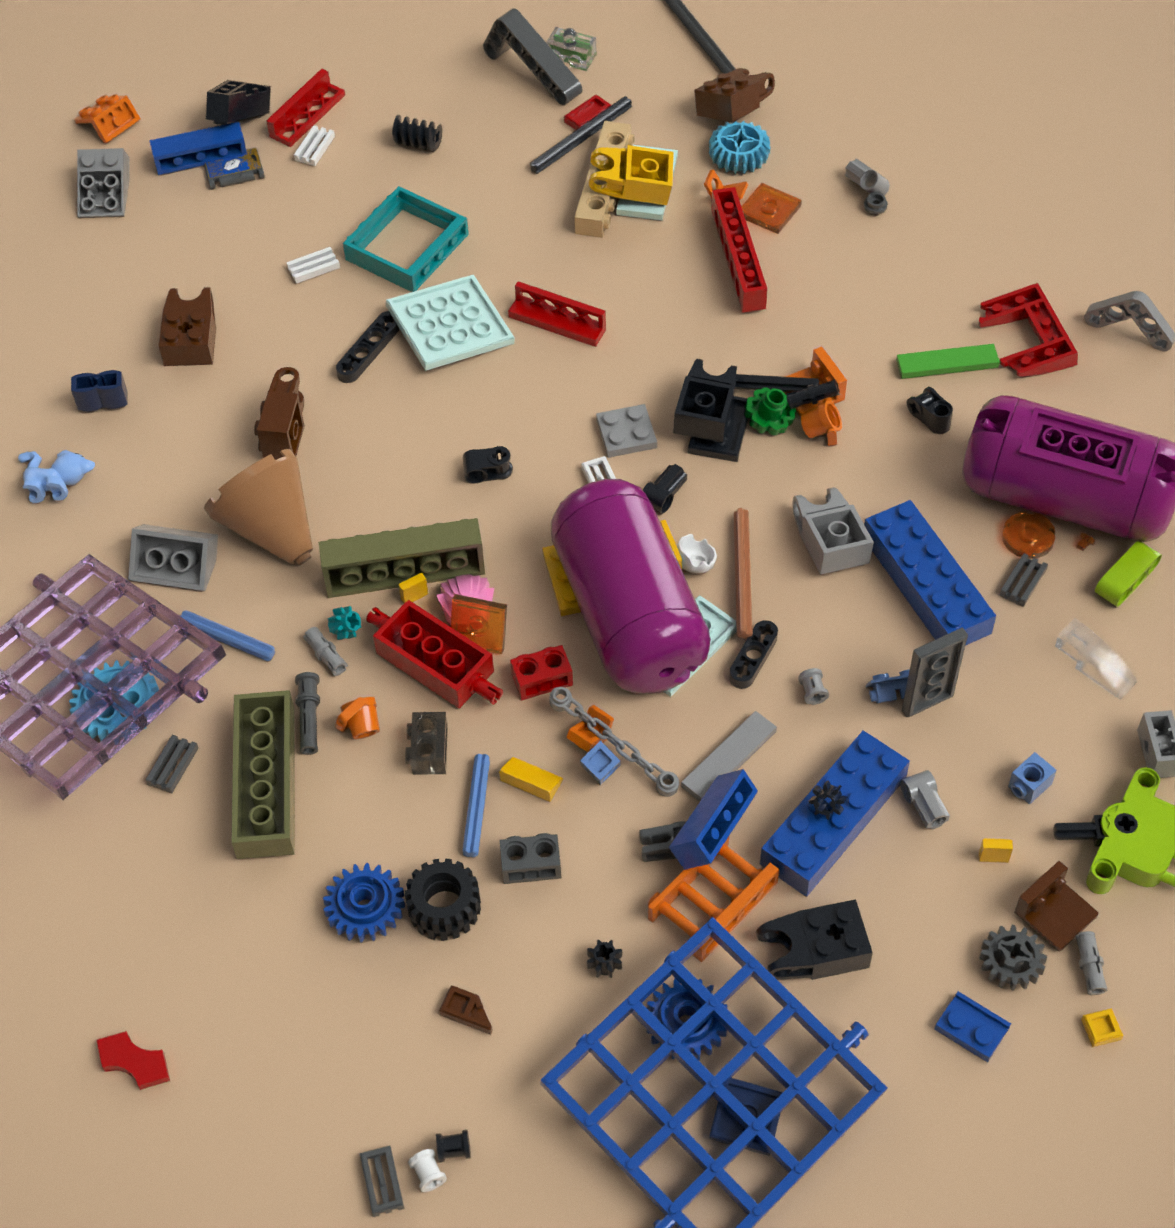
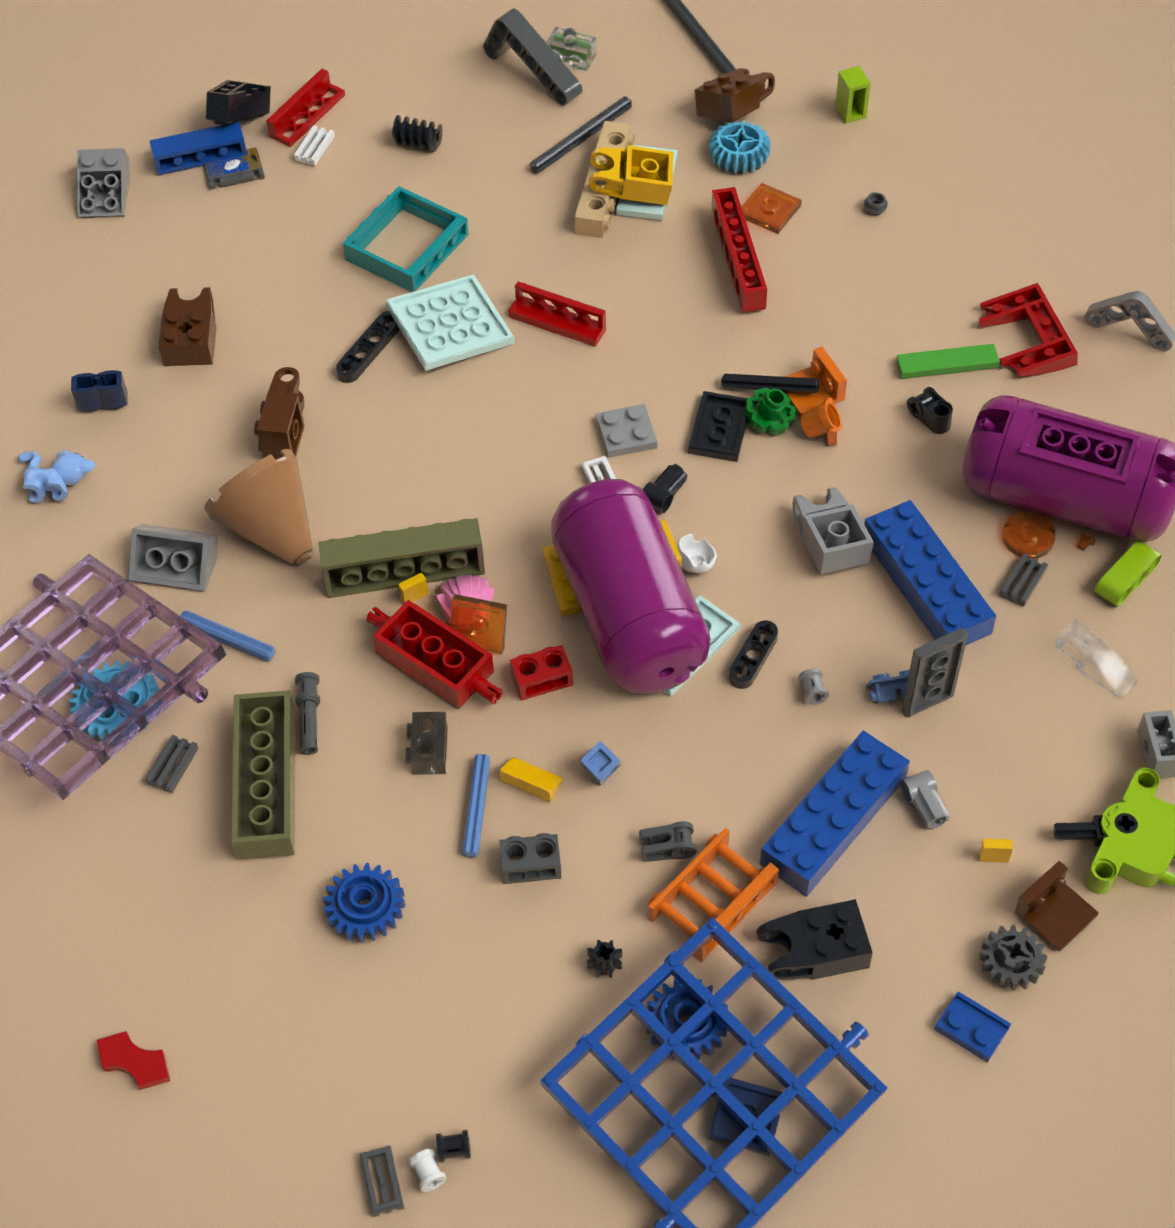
(109, 116): orange bracket -> none
(313, 265): white tile -> none
(325, 651): light grey pin -> none
(344, 623): teal gear -> none
(360, 717): orange piece -> none
(440, 878): black tyre -> none
(465, 1009): reddish brown tile -> none
(485, 465): black piece -> none
(564, 705): light grey piece -> none
(583, 736): orange bracket -> none
(586, 112): red tile -> none
(705, 403): black brick -> none
(713, 819): blue brick -> none
(730, 754): light grey tile -> none
(740, 187): orange bracket -> none
(743, 574): nougat axle -> none
(813, 394): black pin -> none
(831, 792): black gear -> none
(852, 94): none -> lime brick
(867, 177): light grey piece -> none
(1036, 769): medium blue brick -> none
(1091, 963): light grey pin -> none
(1102, 1027): yellow tile -> none

